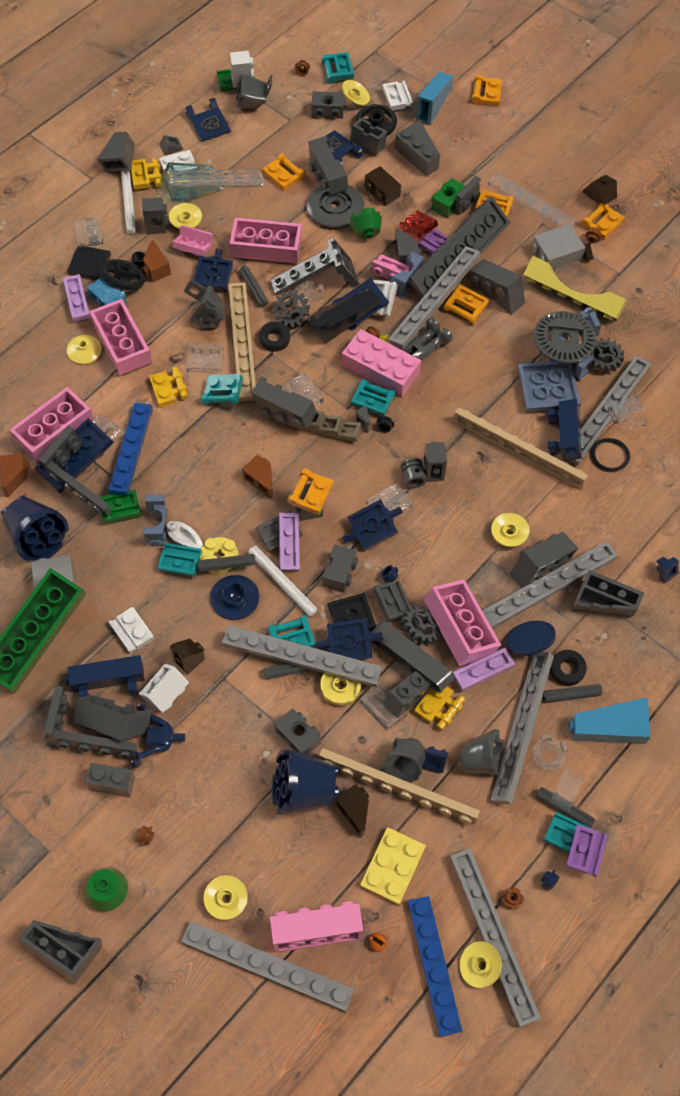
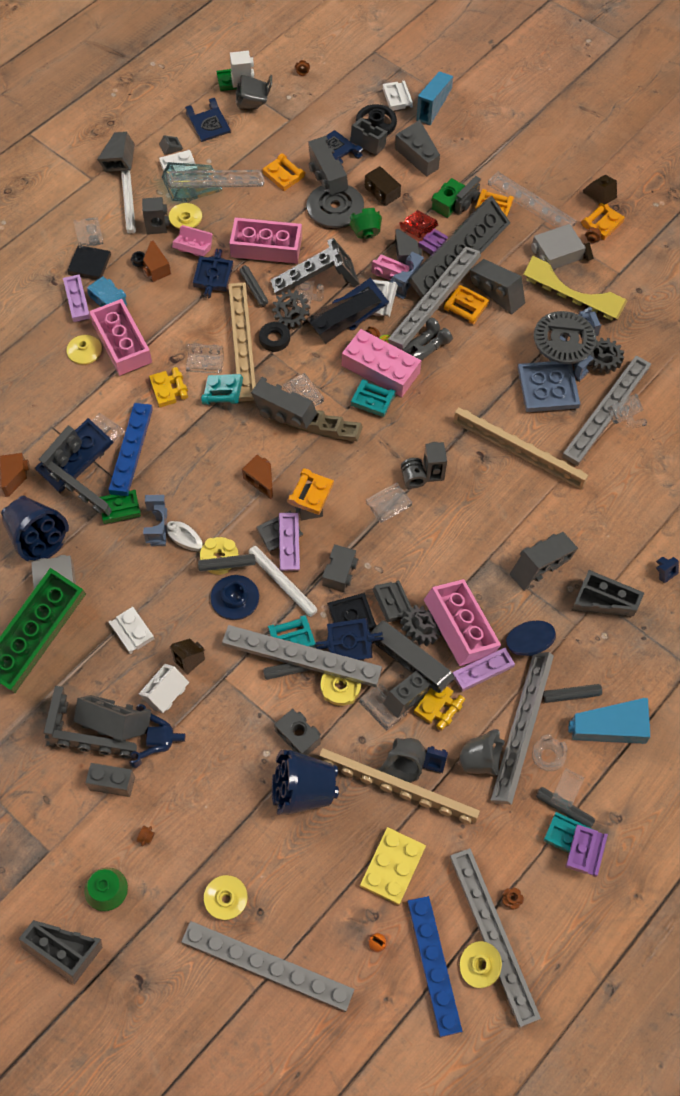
(47, 422): bright pink brick -> none
(106, 674): dark blue brick -> none
(122, 272): black wheel -> none
(140, 175): yellow plate -> none
(179, 559): teal plate -> none
(209, 307): dark grey piece -> none
(316, 927): bright pink brick -> none
(327, 104): dark grey brick -> none
(342, 65): teal plate -> none
(354, 806): dark brown slope -> none
(355, 92): light yellow dish -> none
(363, 418): dark grey slope -> none
(372, 524): dark blue plate -> none
(384, 424): black plate -> none
(389, 574): dark blue plate -> none
(492, 91): light orange plate -> none
(512, 523): light yellow dish -> none
(549, 584): light grey plate -> none
(549, 879): dark blue plate -> none
(570, 430): dark blue brick -> none
(576, 659): black tyre -> none
(610, 440): black tyre -> none

